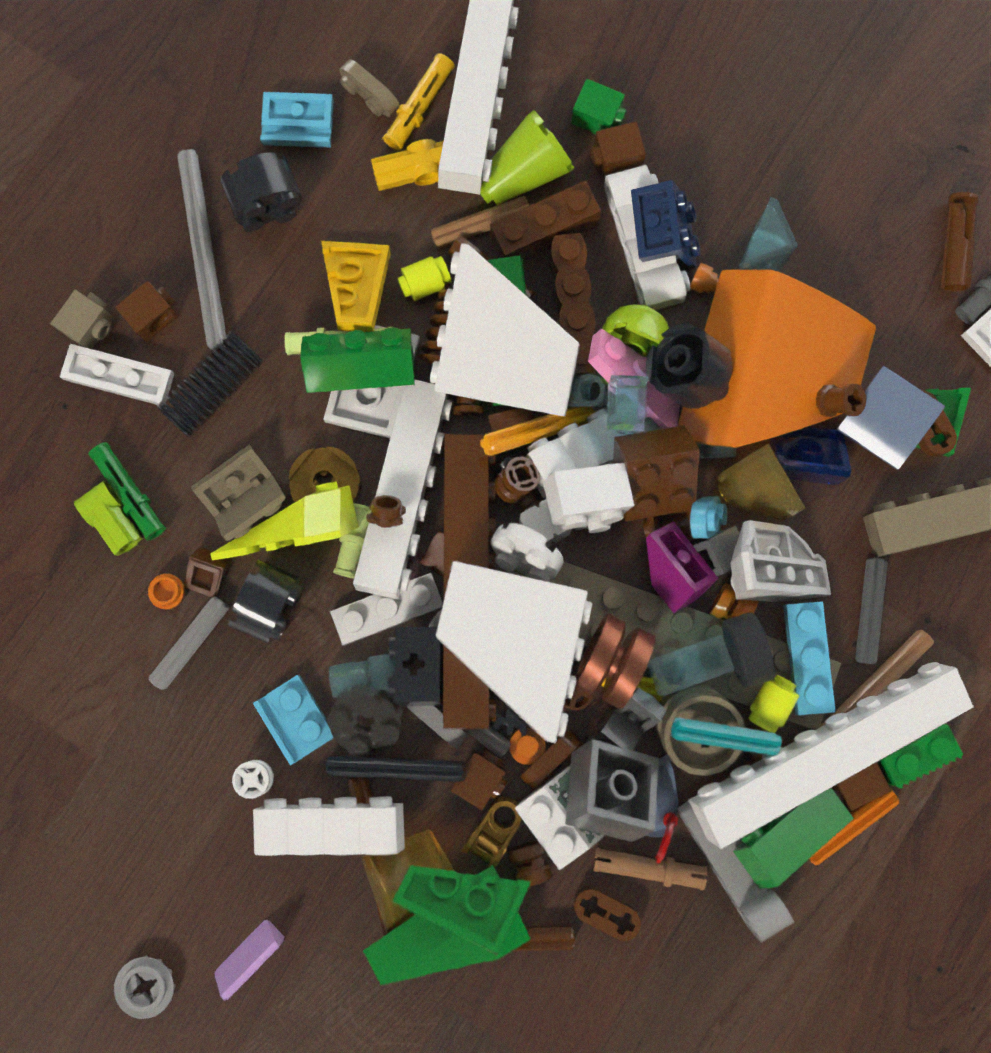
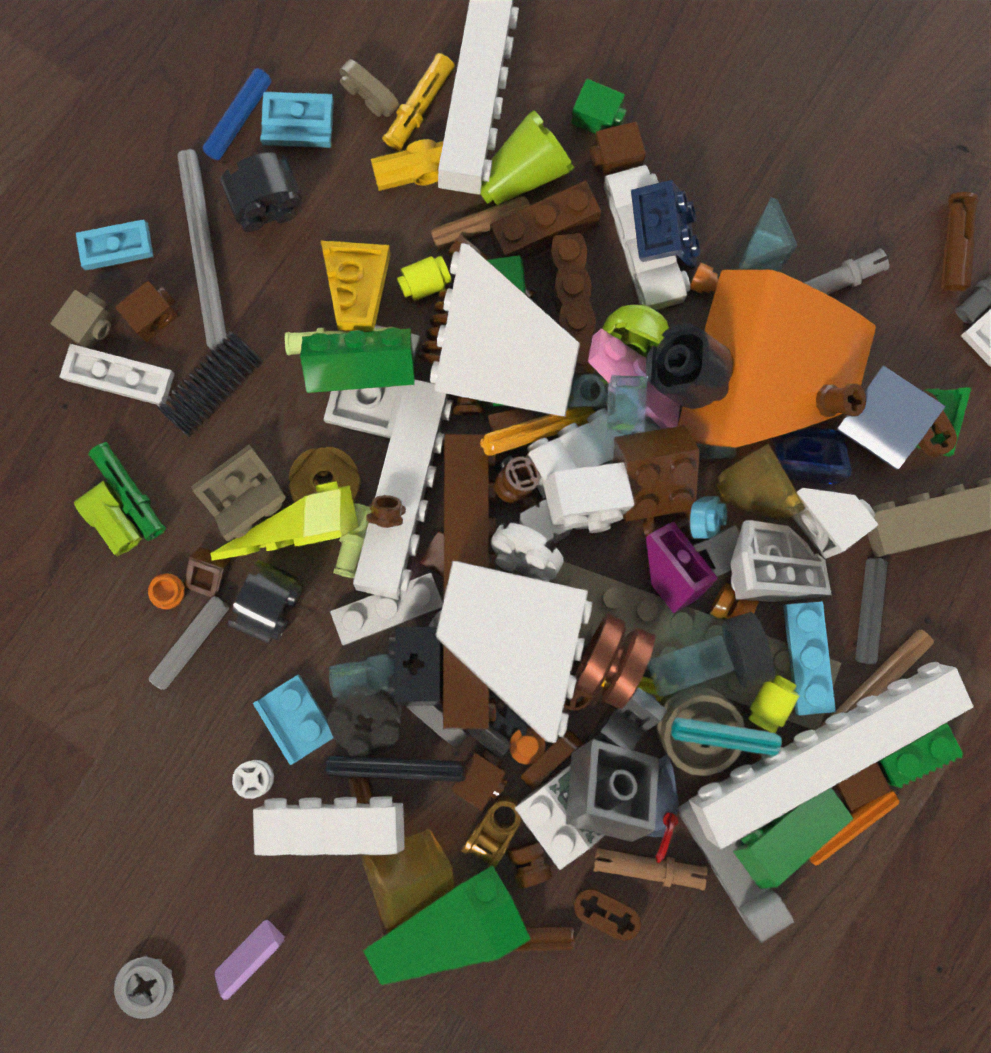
(114, 244): none -> medium azure plate
(237, 114): none -> blue axle
(463, 904): green wing -> none
(833, 520): none -> white slope
(850, 273): none -> light grey pin

